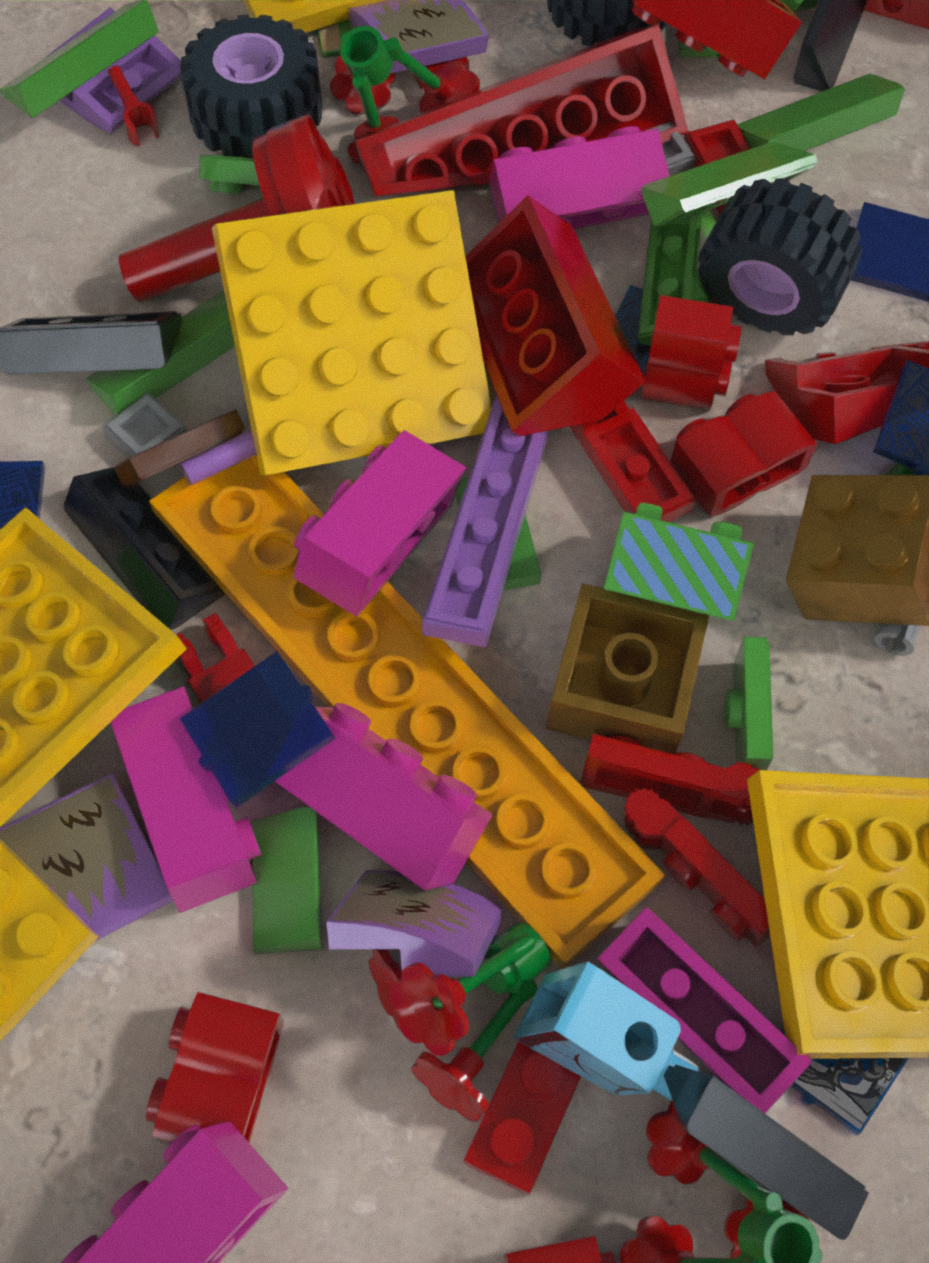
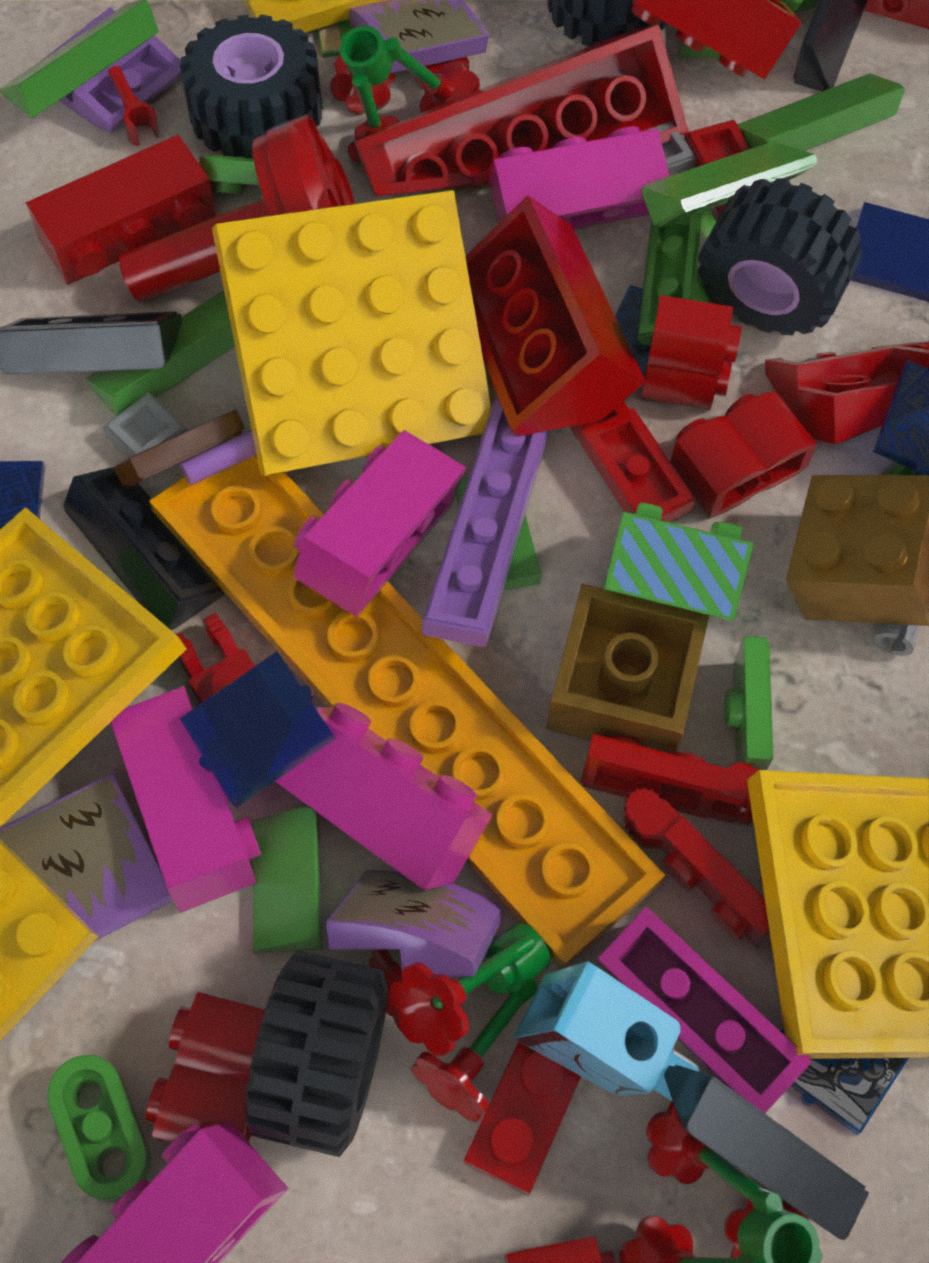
(100, 1130): none -> bright green plate
(121, 208): none -> red brick
(316, 1053): none -> black tyre

